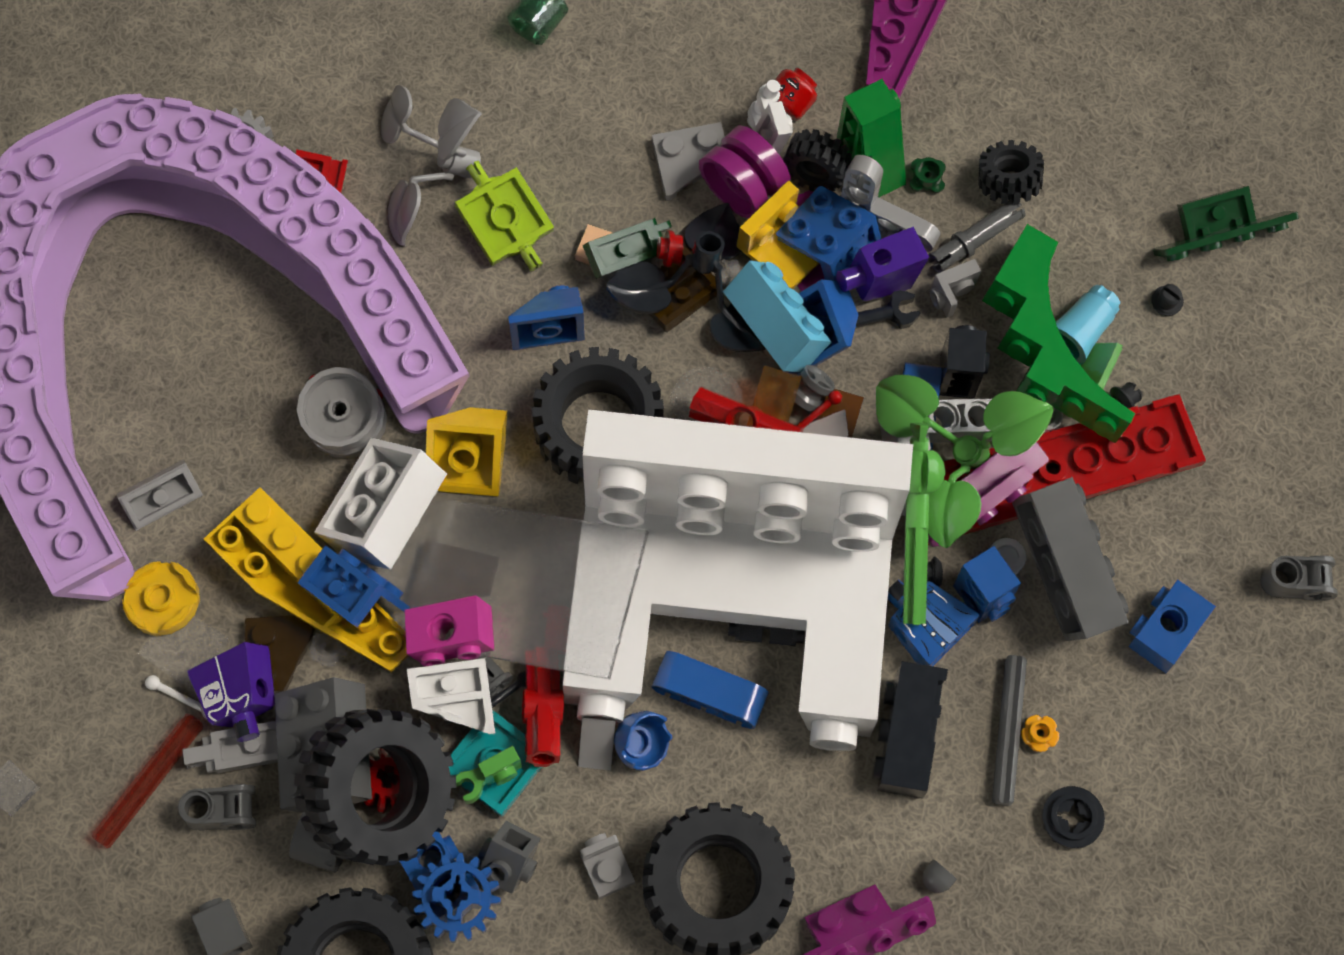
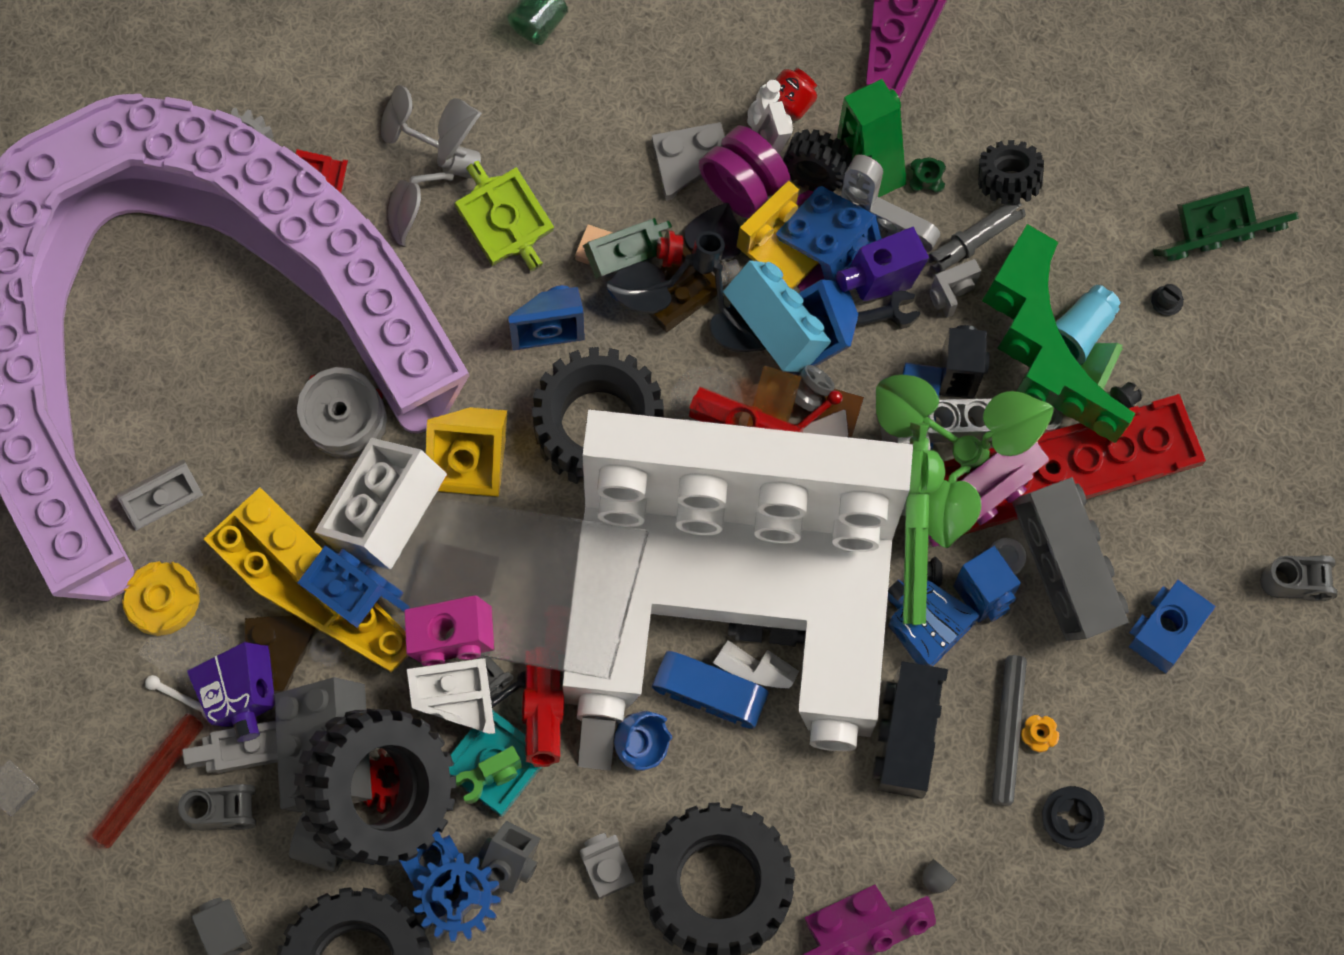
(768, 671): none -> white slope

